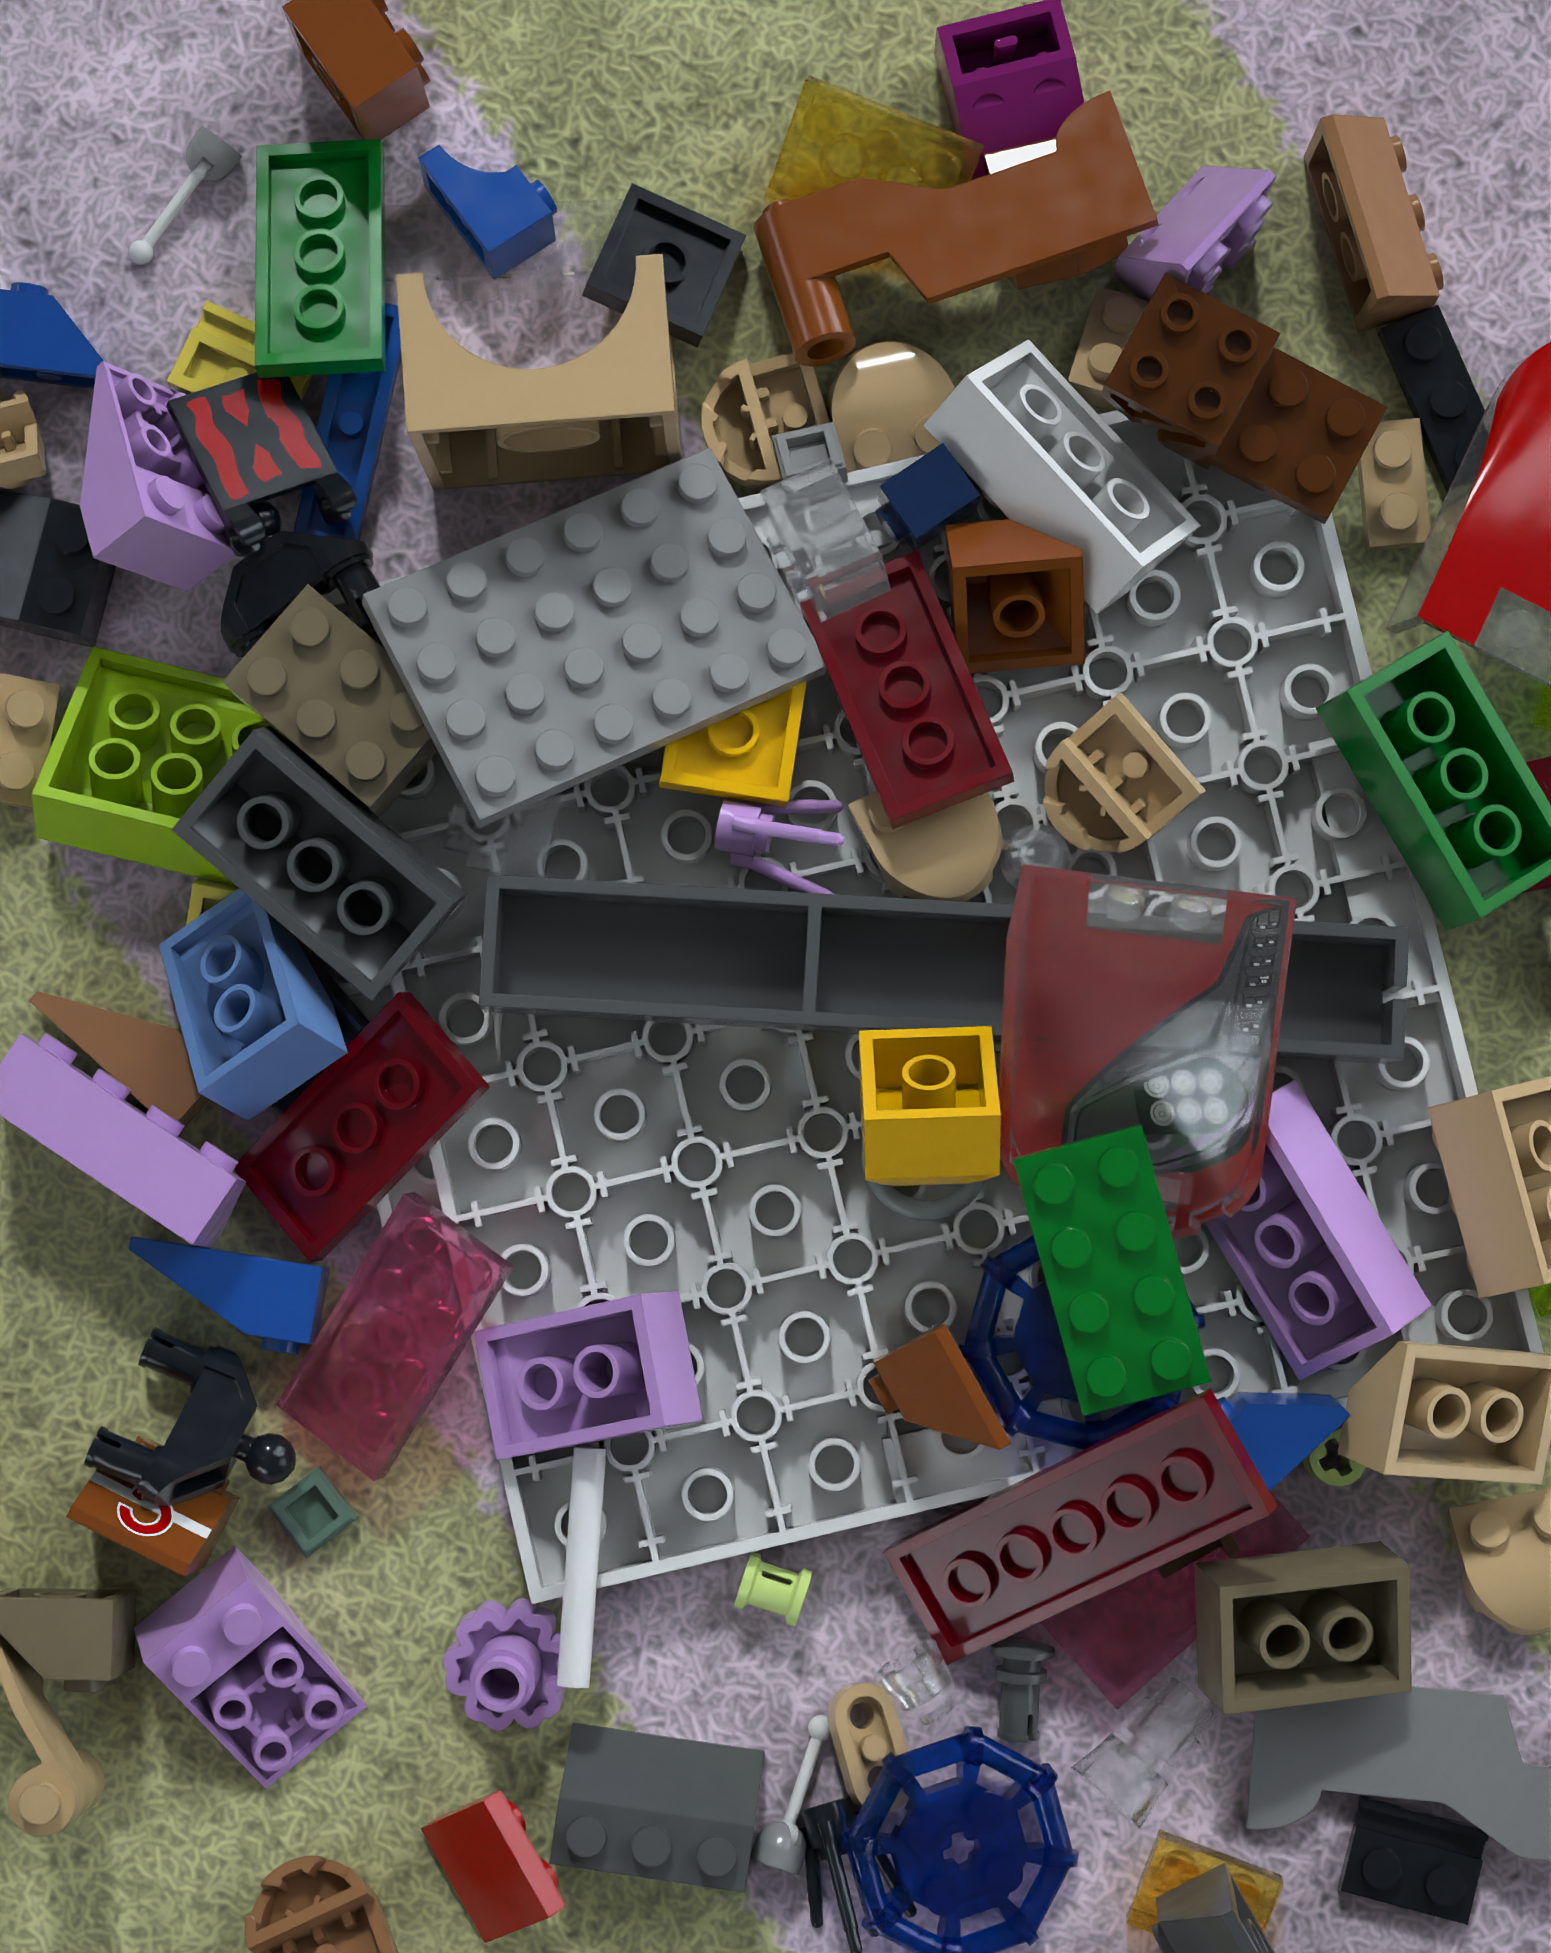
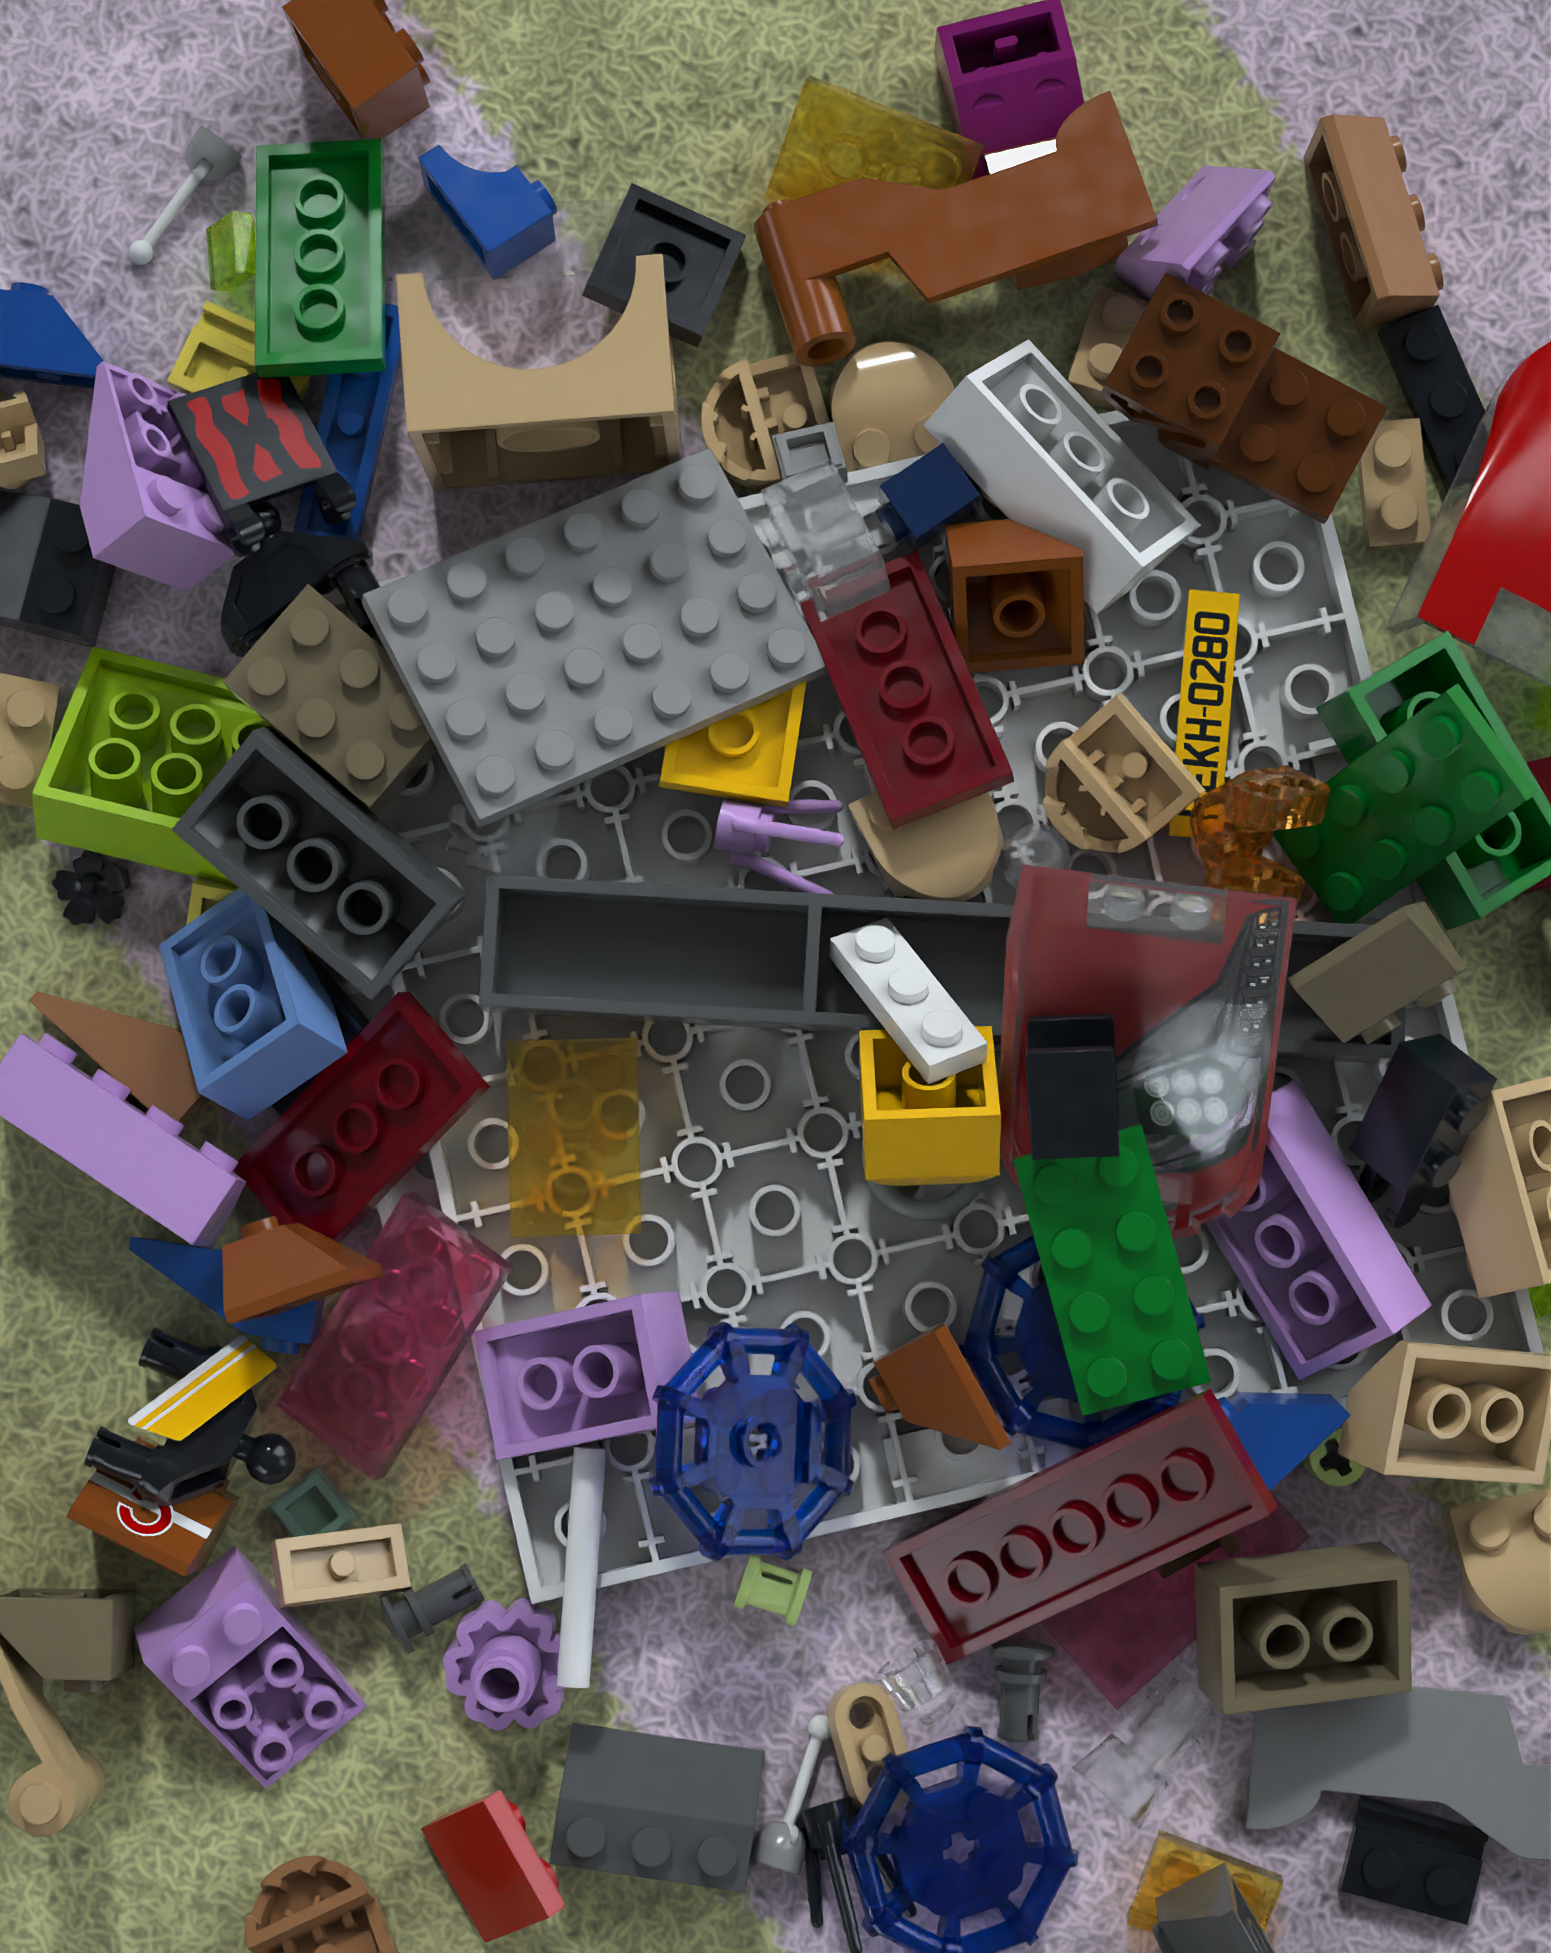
(92, 889): none -> black plant
(205, 1390): none -> yellow sticker
(231, 250): none -> clear neon green tile
(286, 1268): none -> dark orange slope
(340, 1565): none -> tan plate
(429, 1605): none -> dark grey pin
(574, 1137): none -> clear yellow plate
(722, 1434): none -> clear blue plate
(908, 1000): none -> white plate
(1072, 1086): none -> black piece
(1206, 692): none -> yellow sticker
(1239, 822): none -> clear orange piece
(1380, 973): none -> dark tan slope
(1406, 807): none -> green plate
(1420, 1123): none -> black hinge

